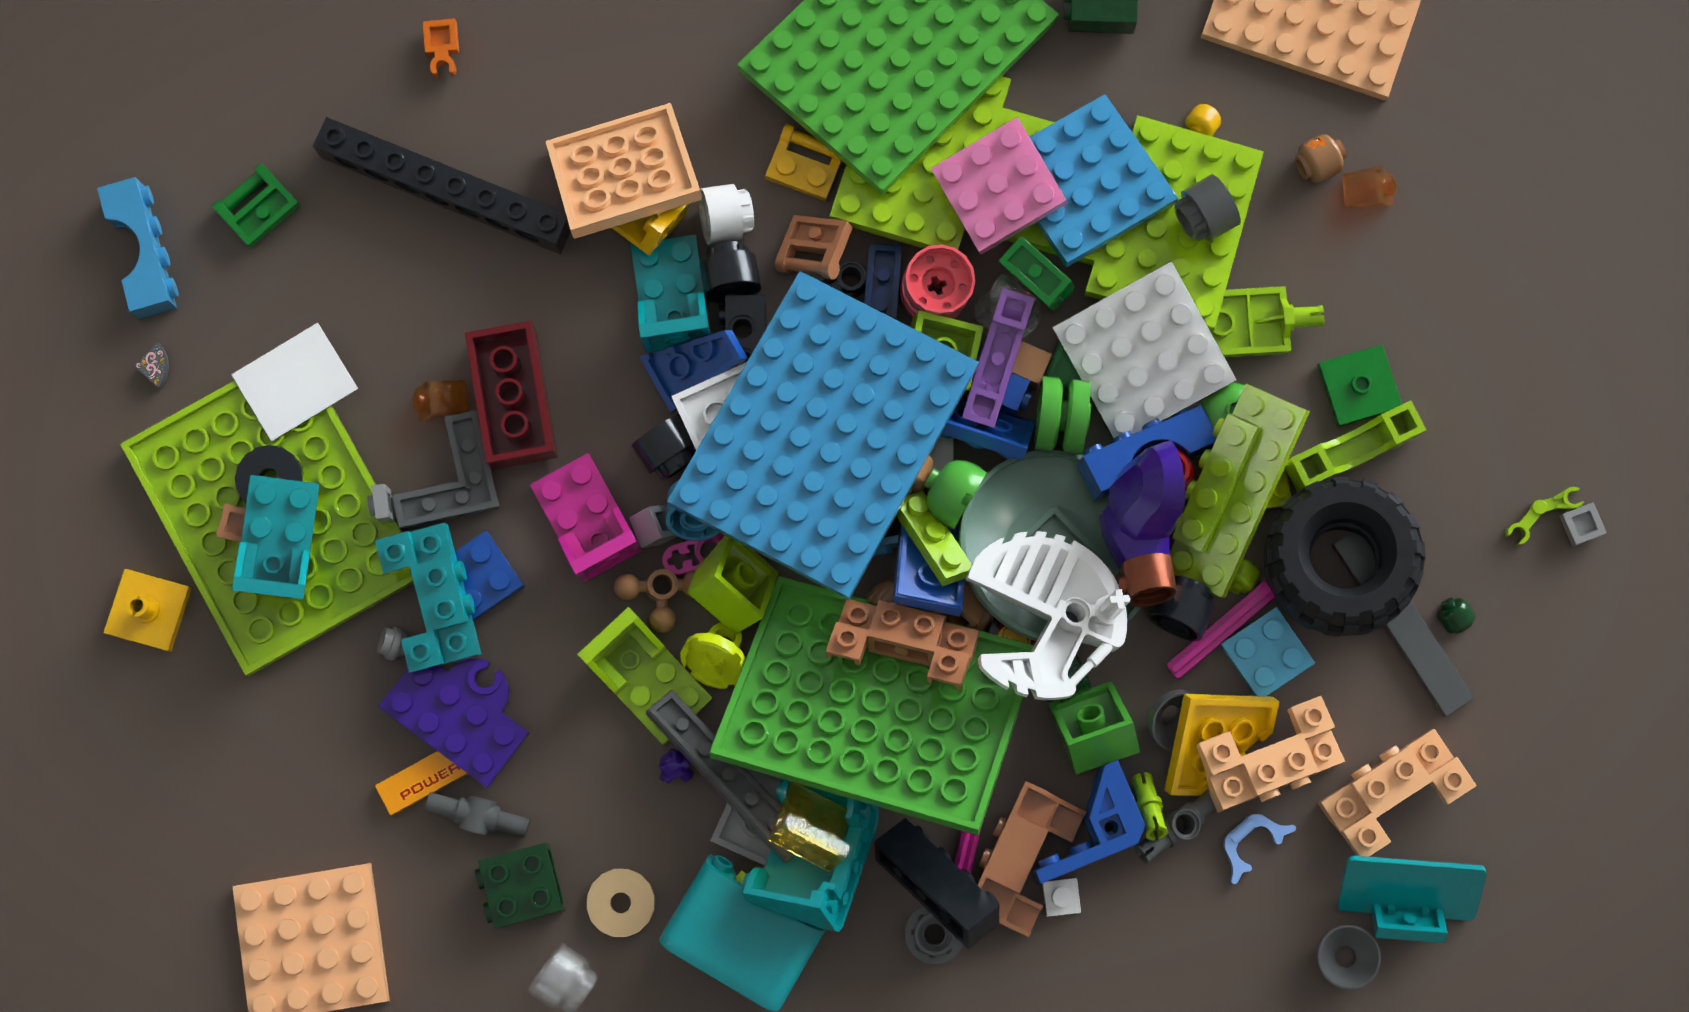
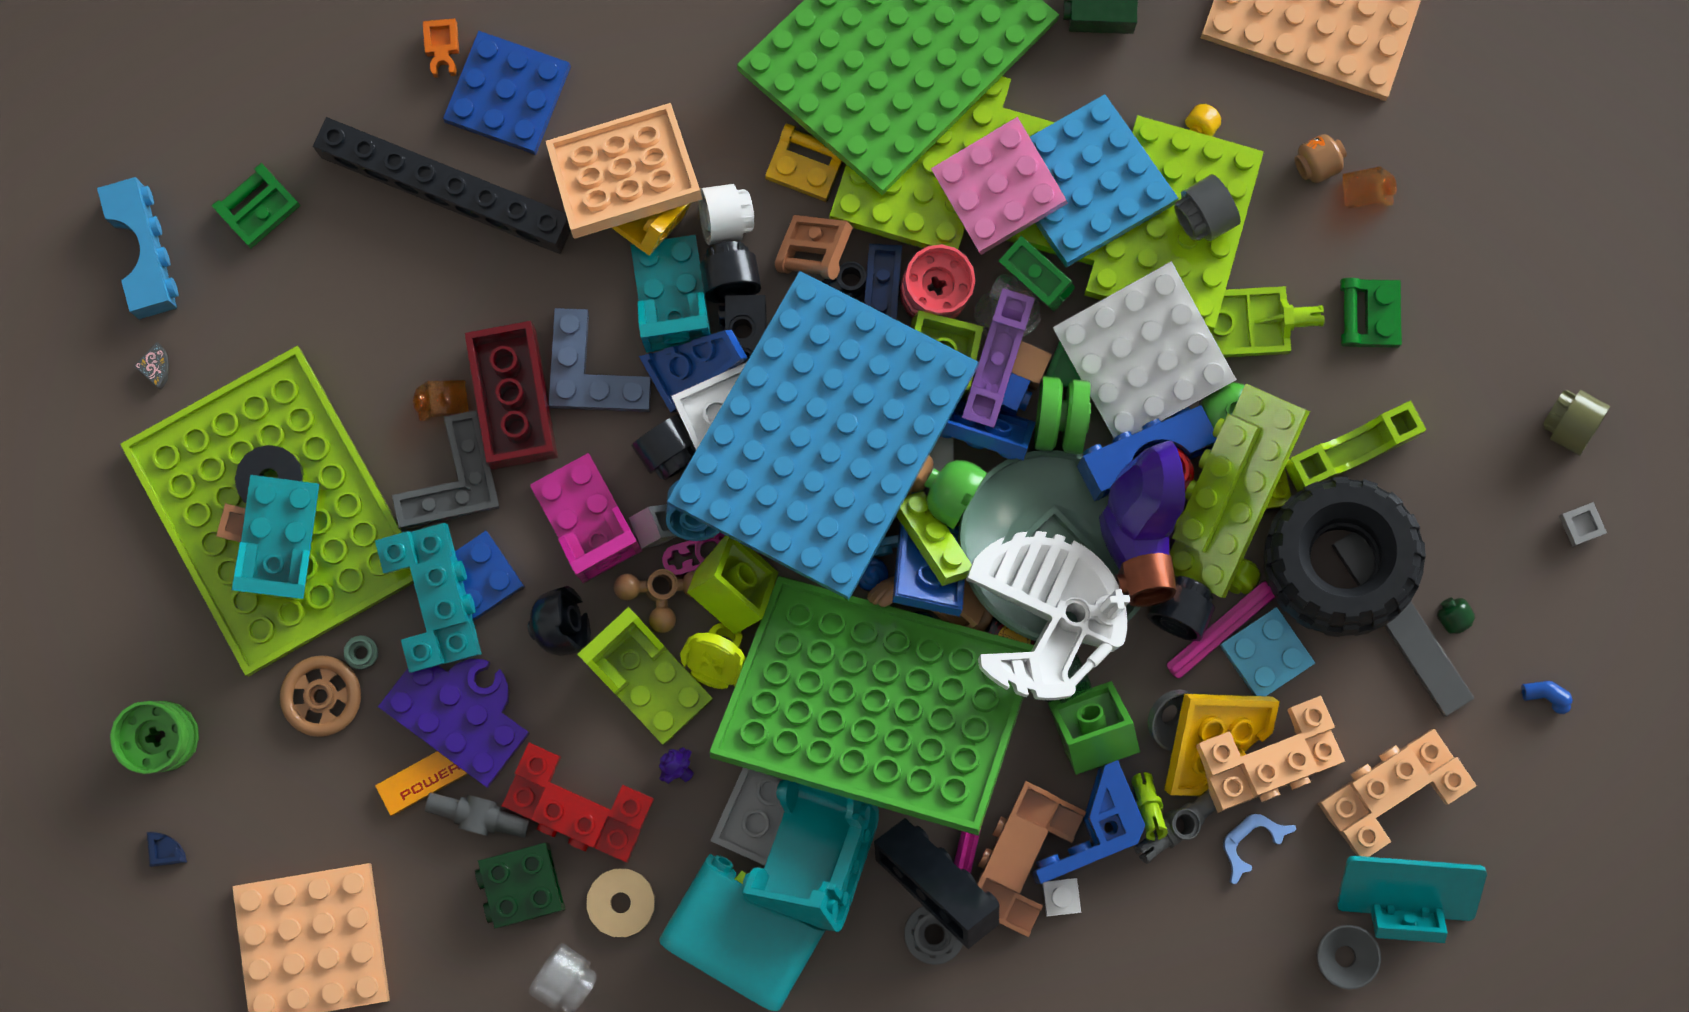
(135, 735): none -> bright green wheel
(147, 610): yellow tile -> none
(164, 850): none -> dark blue tile
(294, 381): white sticker -> none
(297, 679): none -> medium nougat plate
(351, 648): none -> sand green plate
(381, 504): light grey plate -> none
(390, 643): light grey plate -> none
(507, 92): none -> blue plate
(558, 622): none -> black cylinder
(562, 811): none -> red bracket
(576, 390): none -> sand blue plate
(730, 781): dark grey tile -> none
(811, 827): clear yellow bracket -> none
(873, 574): none -> blue plate
(905, 635): nougat bracket -> none
(1359, 385): green plate -> none
(1381, 313): none -> green plate
(1539, 507): lime piece -> none
(1558, 696): none -> blue arm
(1575, 420): none -> olive piece

